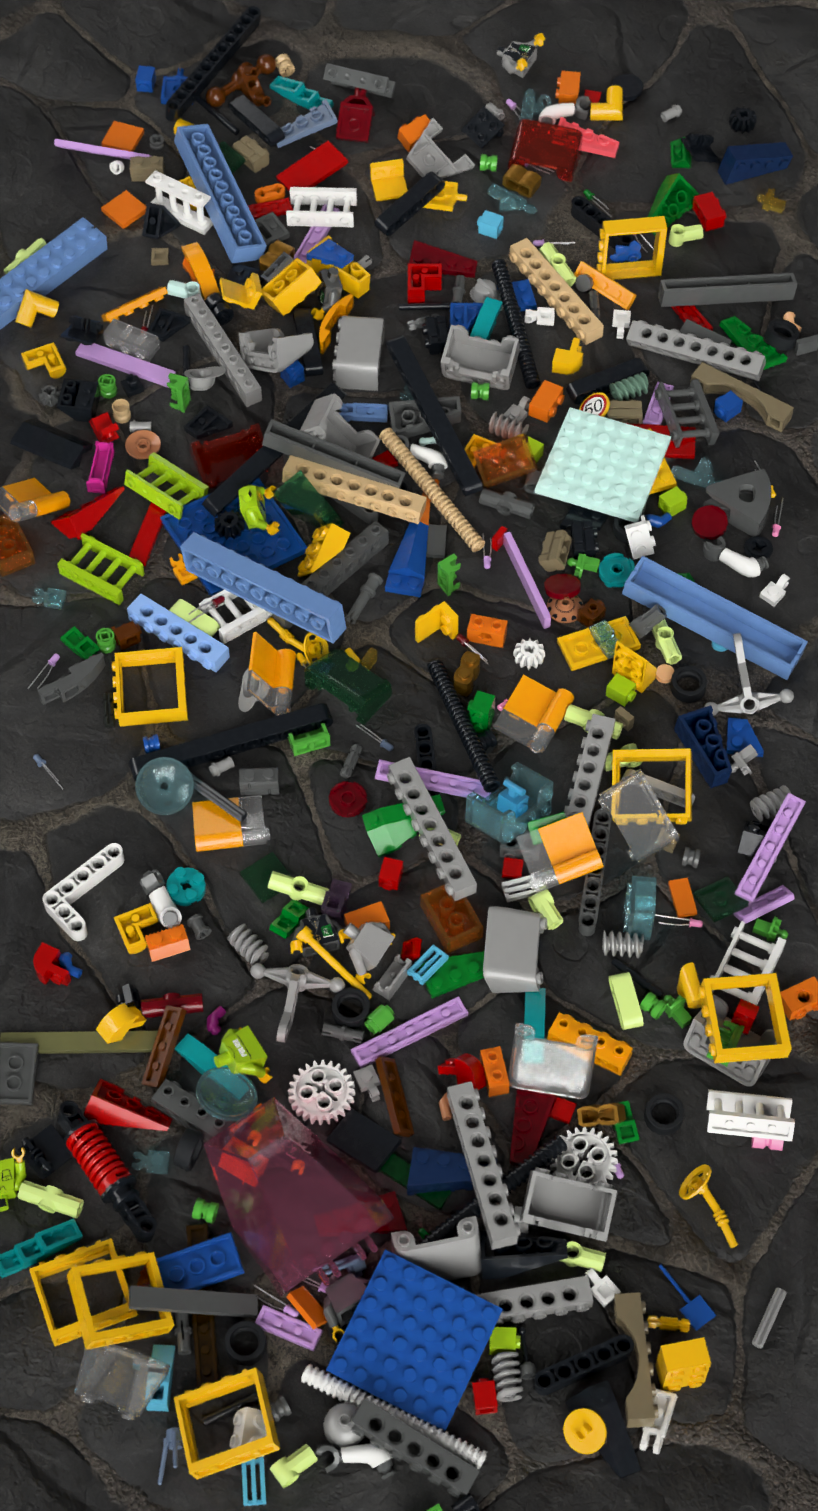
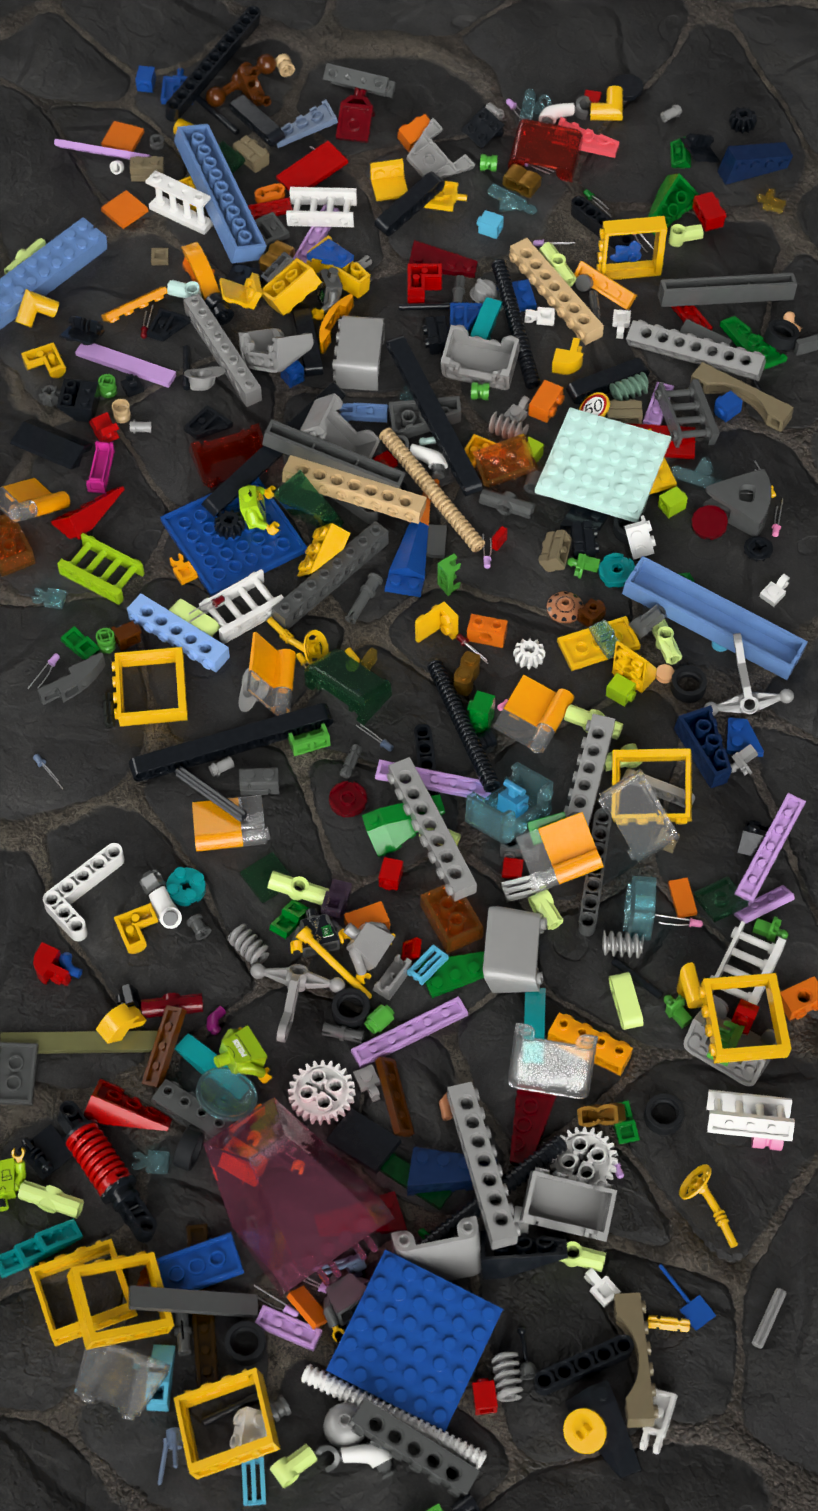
(131, 340): clear brick -> none
(142, 444): nougat dish -> none
(147, 534): red tile -> none
(151, 744): blue wheel -> none
(158, 221): black slope -> none
(164, 771): clear light blue dish -> none
(167, 942): orange brick -> none
(172, 474): lime fence -> none
(180, 391): bright green hinge -> none
(205, 1210): bright green wheel -> none
(264, 587): medium blue brick -> none
(297, 93): teal slope -> none
(411, 324): dark grey axle -> none
(466, 1068): red brick -> none
(495, 1071): orange brick -> none
(503, 1340): lime brick -> none
(520, 56): torso -> none
(527, 580): lavender tile -> none
(562, 586): dark red tile -> none
(563, 1110): red tile -> none
(569, 87): orange brick -> none
(578, 1287): light grey brick -> none
(624, 717): dark tan tile -> none
(653, 1005): bright green wheel -> none
(658, 521): blue arm -> none
(683, 1364): yellow brick -> none
(691, 857): dark grey wheel -> none
(744, 565): piece -> none
(768, 803): light grey piece -> none

